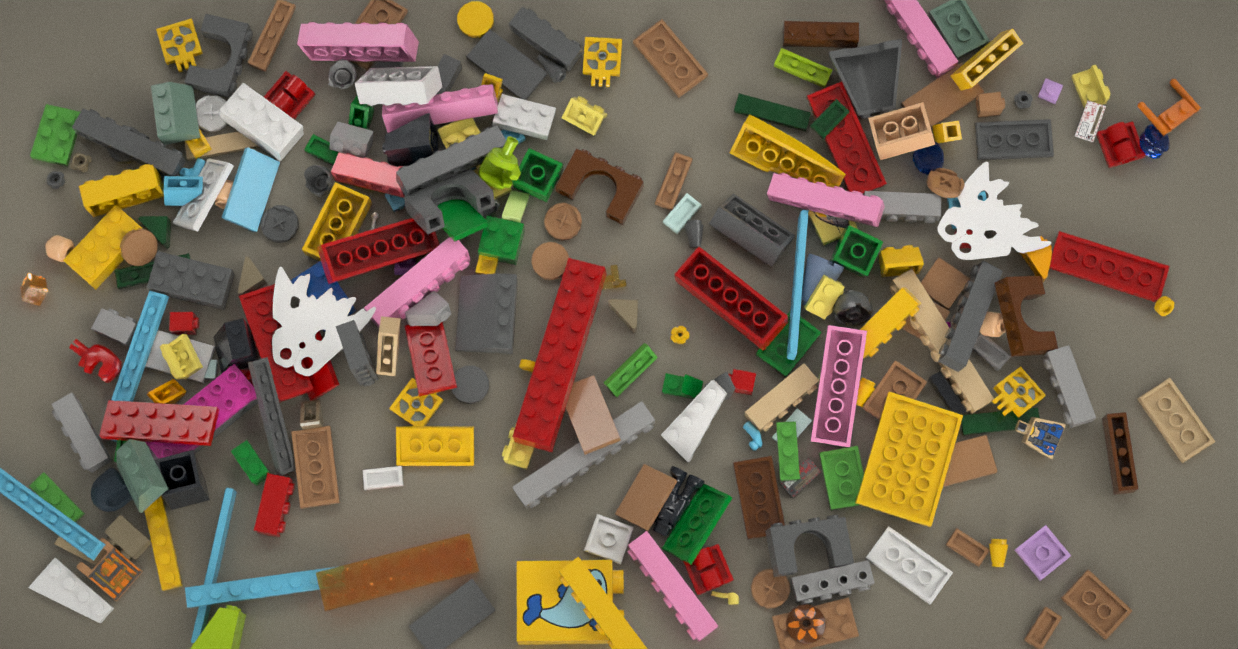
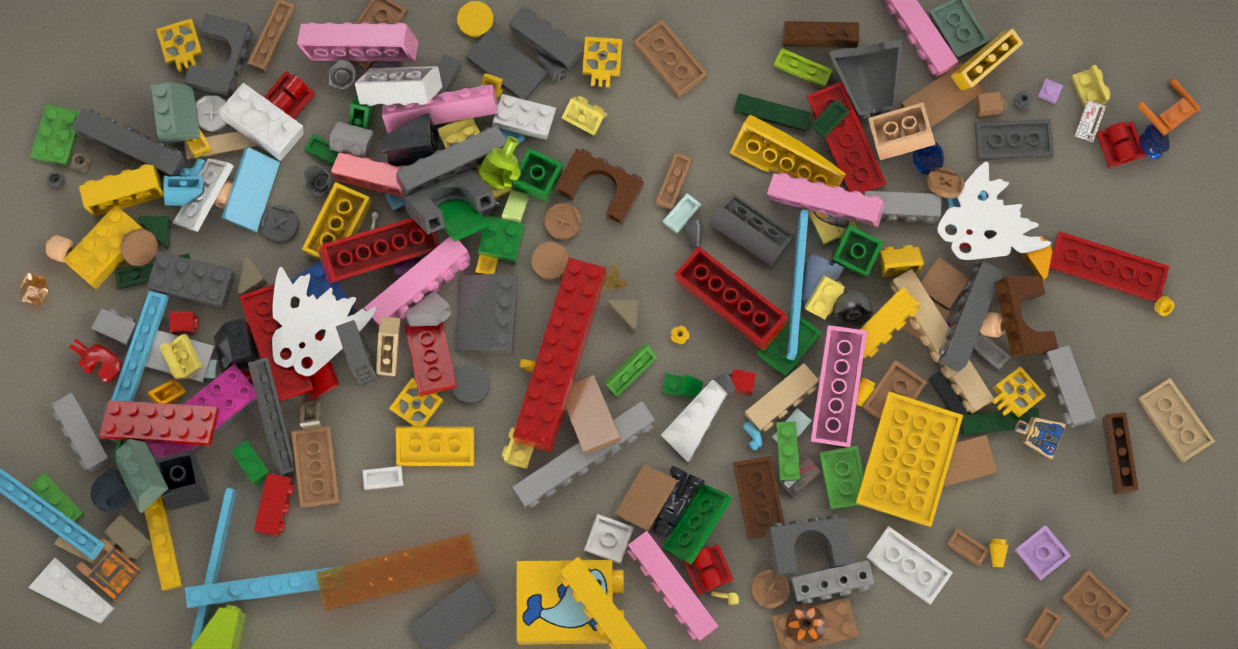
(947, 132): yellow brick -> none

